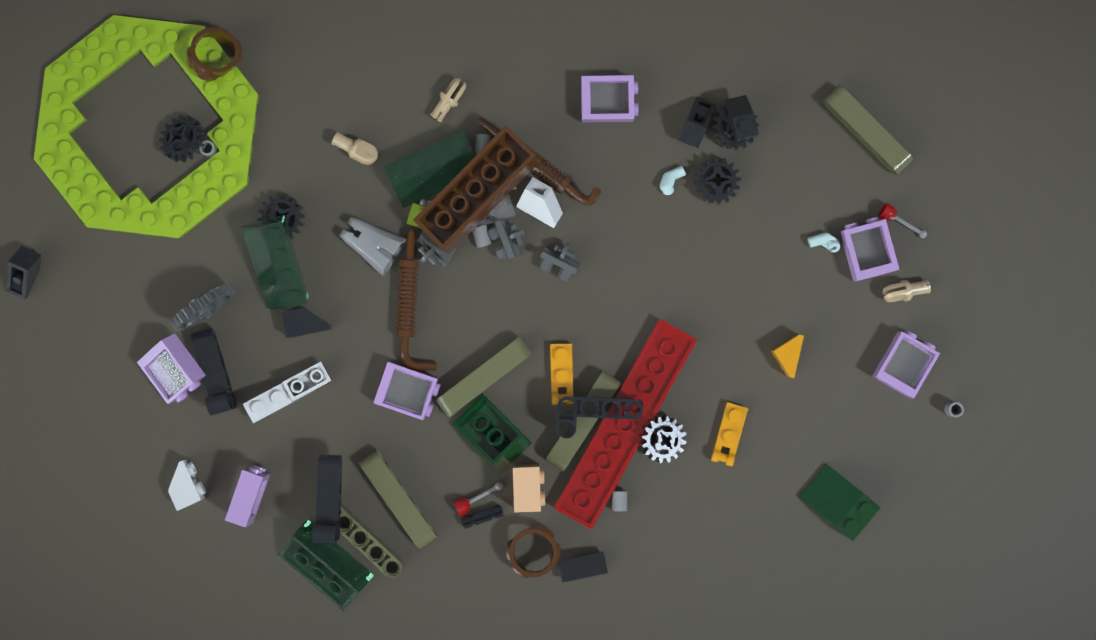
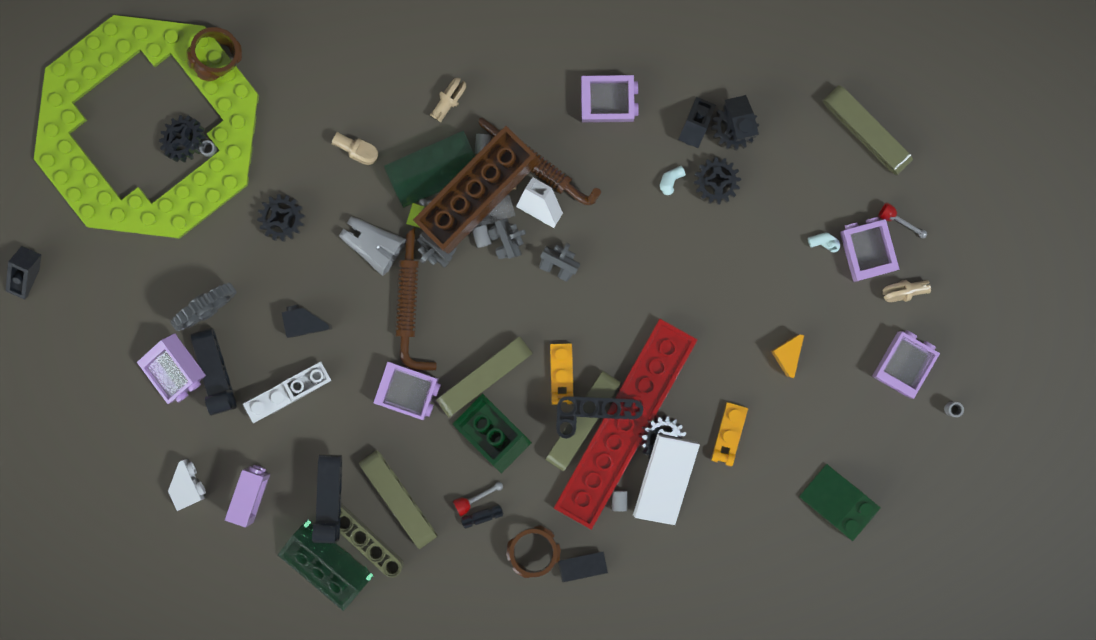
(275, 263): clear green slope -> none
(527, 488): light nougat brick -> none
(666, 479): none -> white tile

